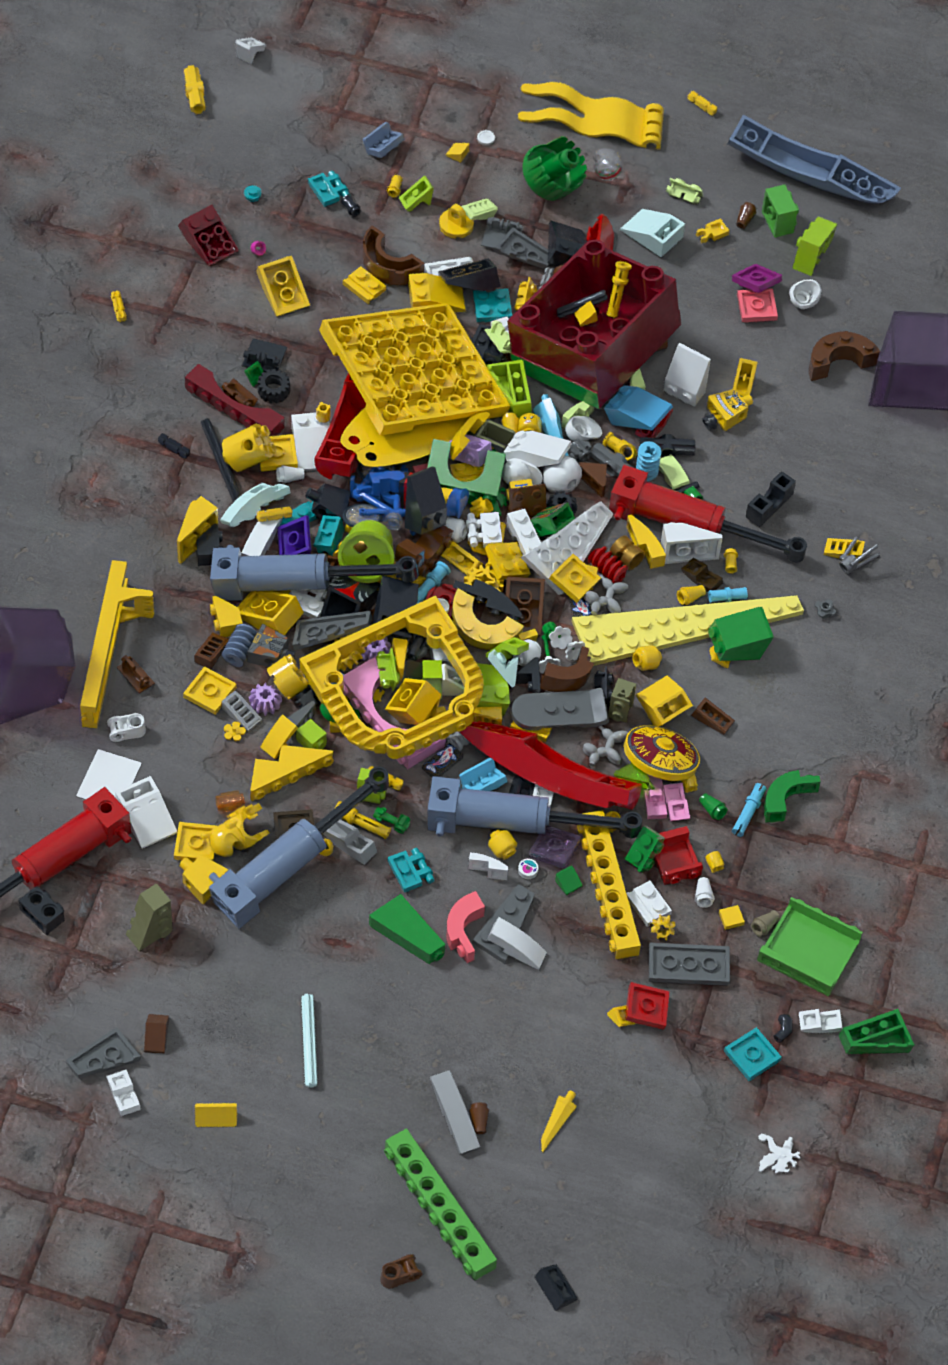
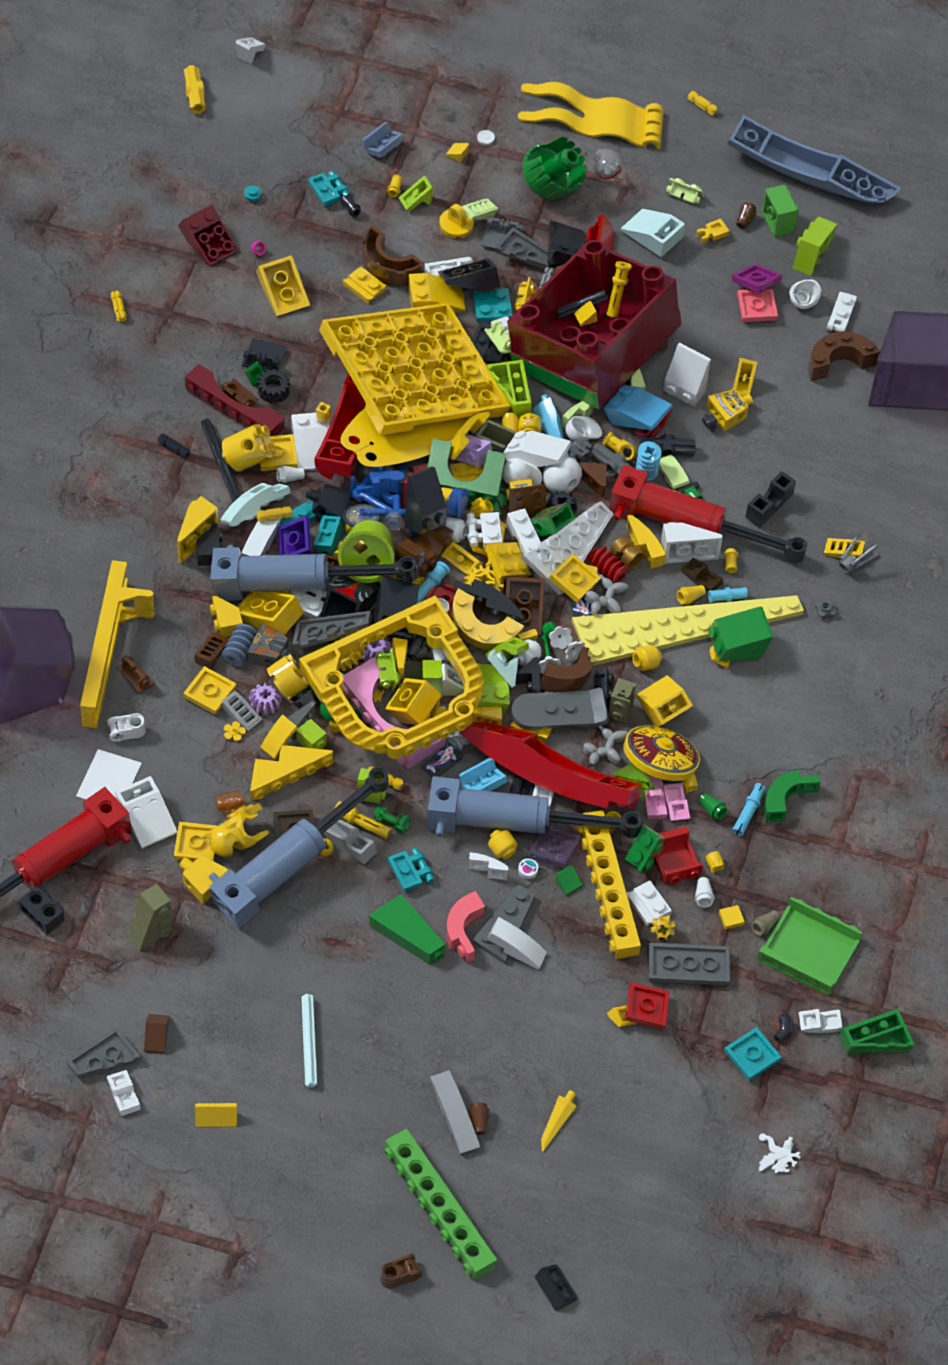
(703, 717): reddish brown slope -> none
(841, 312): none -> white plate

